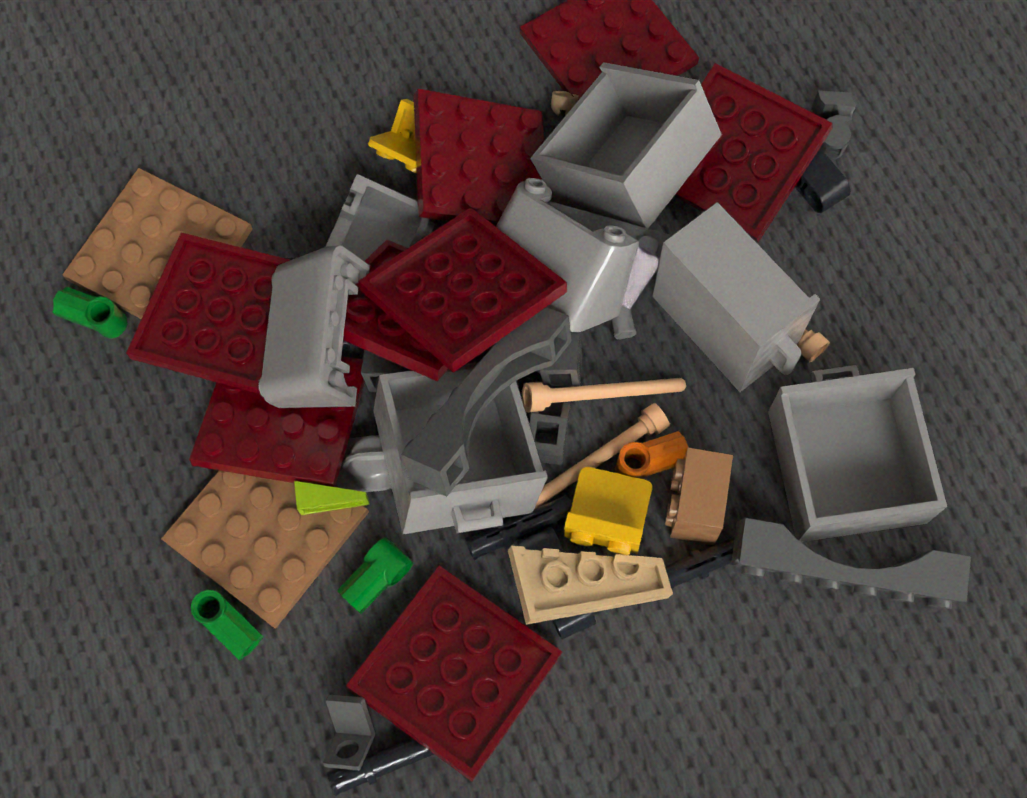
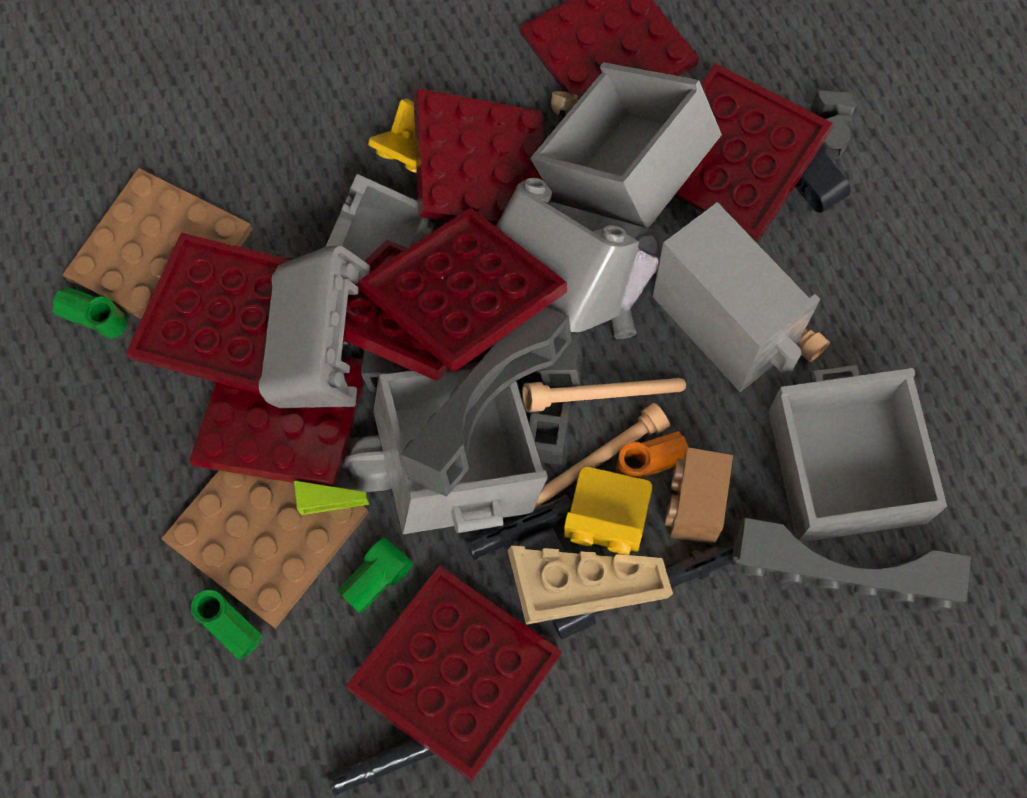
(352, 726): dark grey bracket -> none

